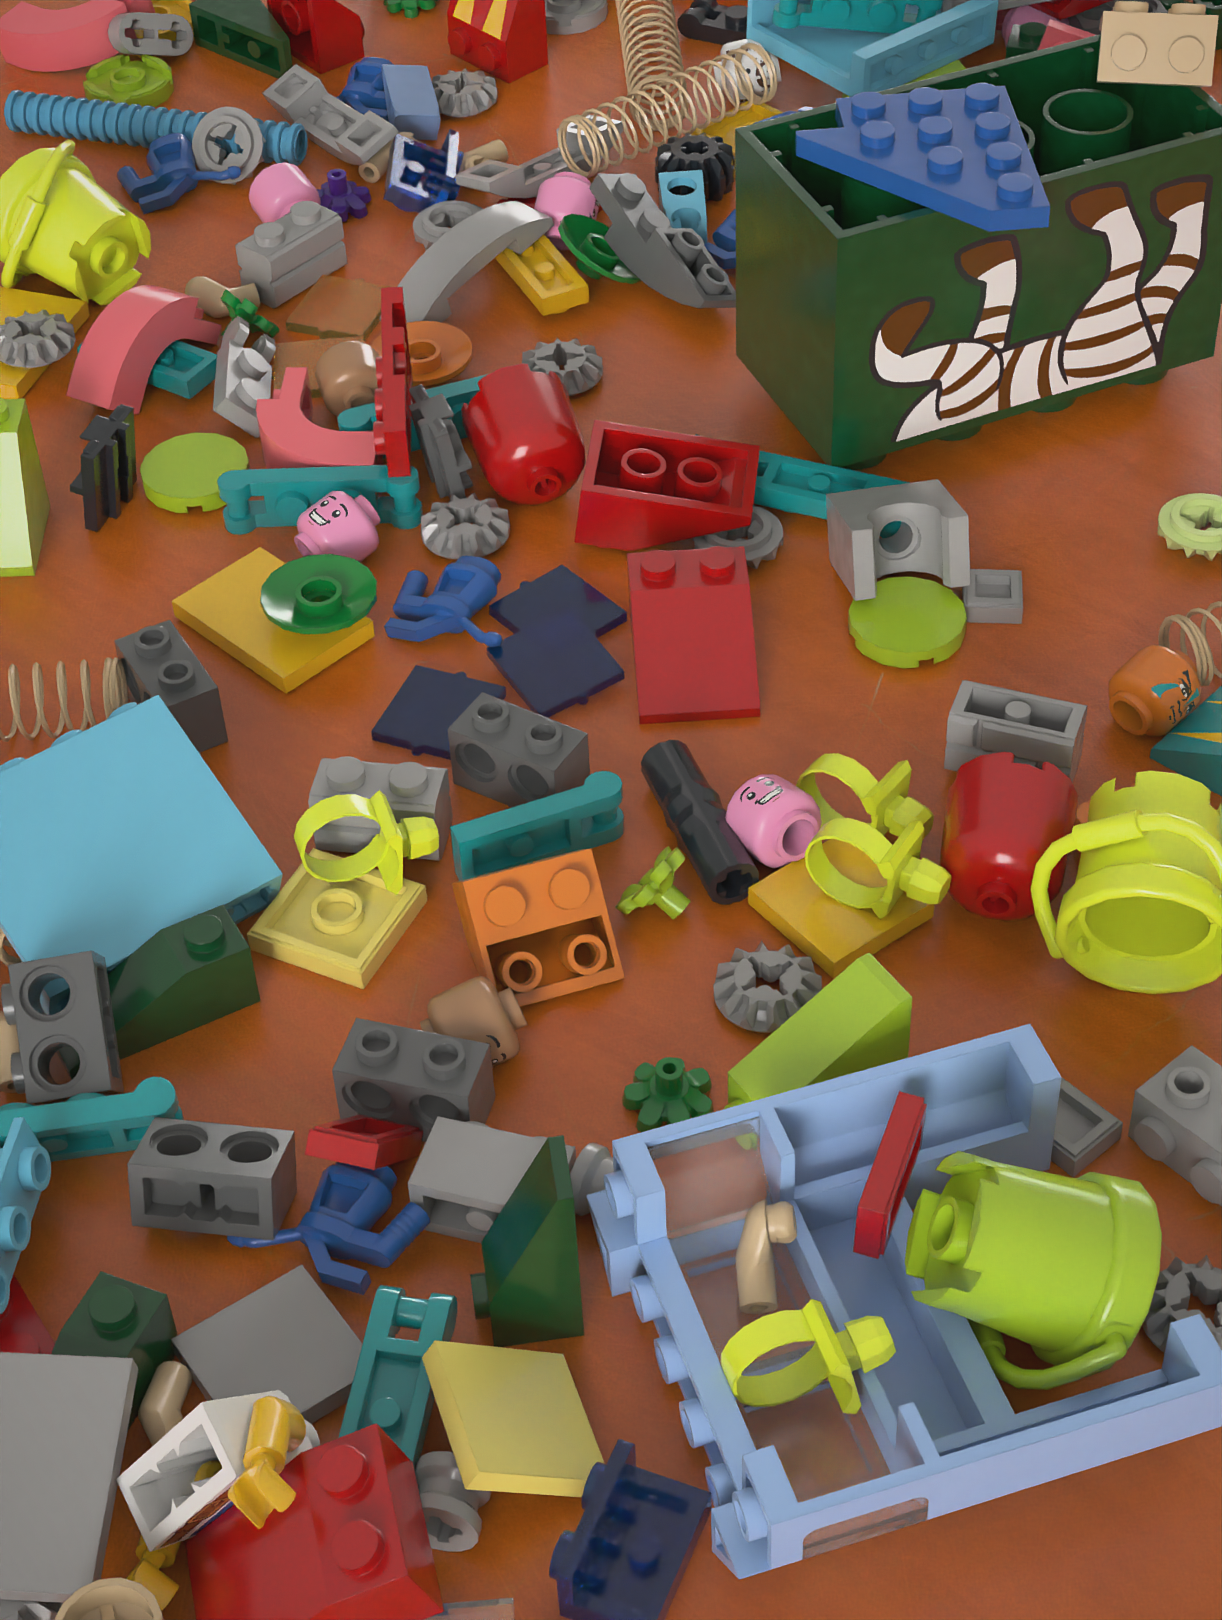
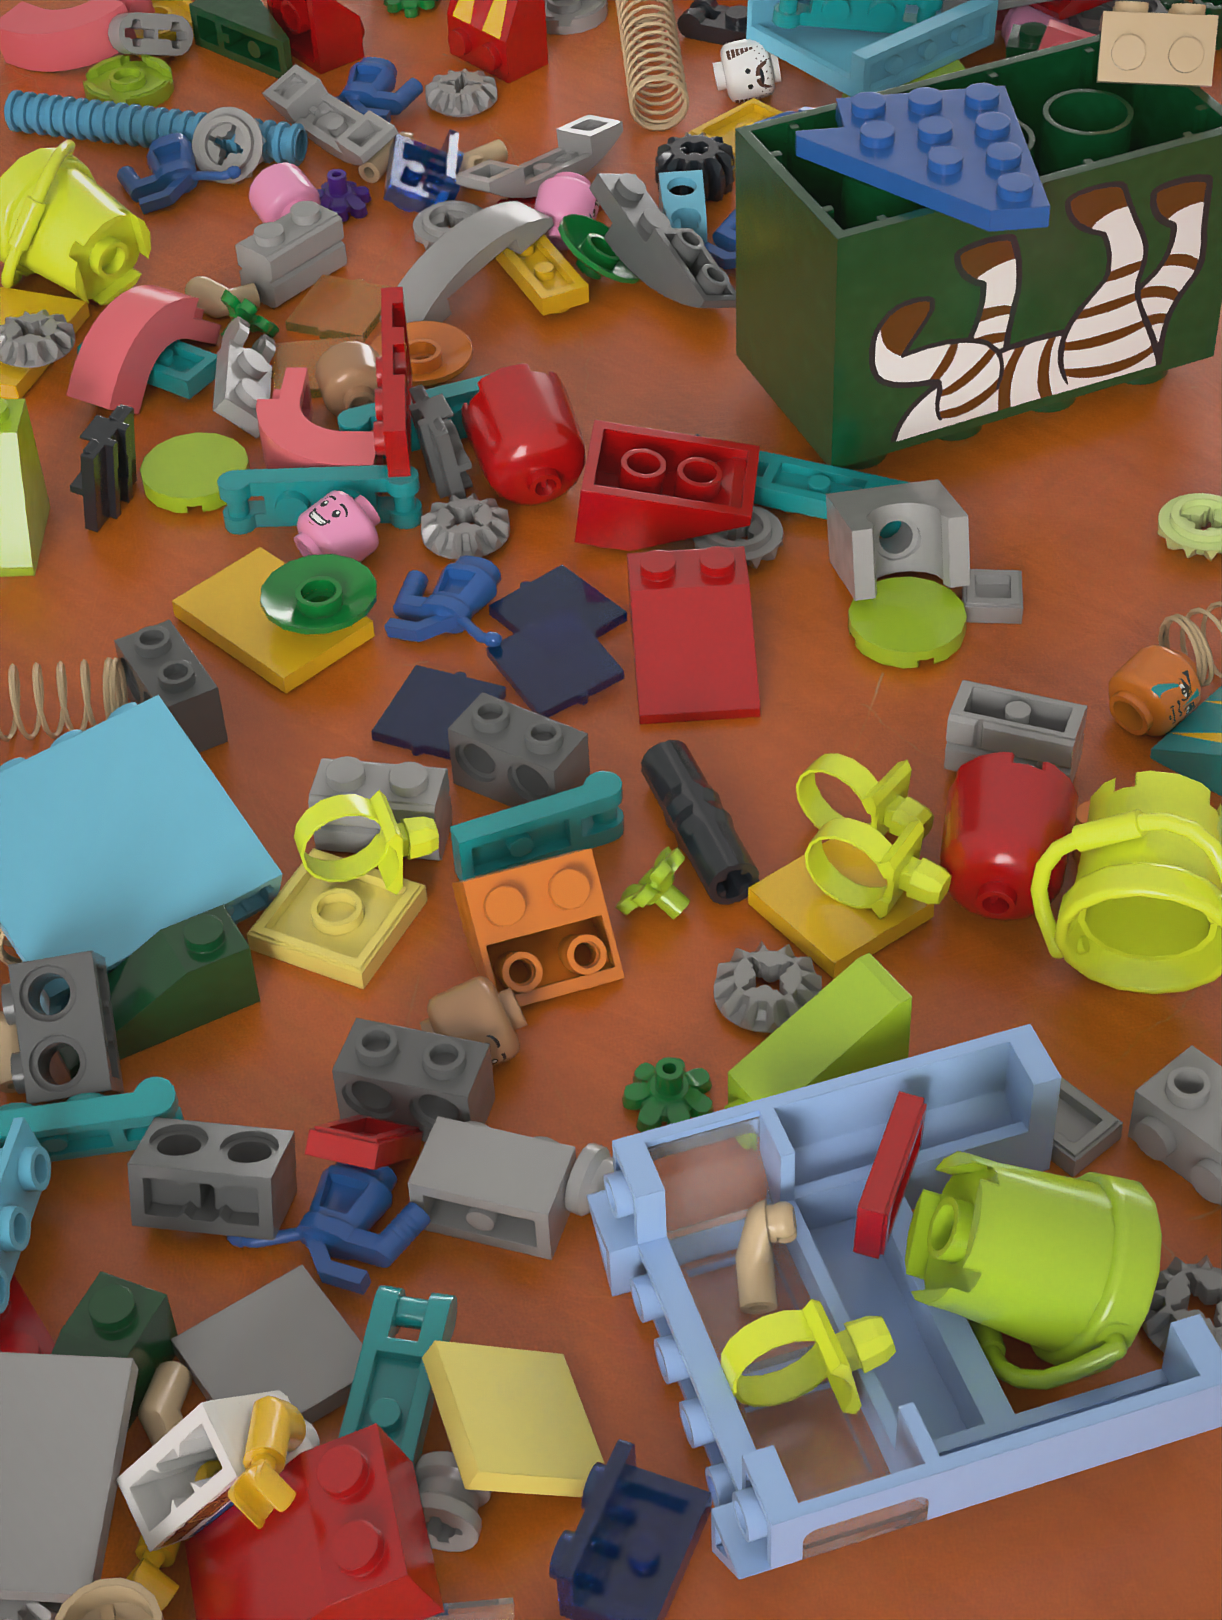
(411, 100): medium blue slope -> none
(533, 1258): dark green slope -> none
(581, 363): light grey gear -> none
(592, 134): tan piece -> none
(773, 819): bright pink head -> none

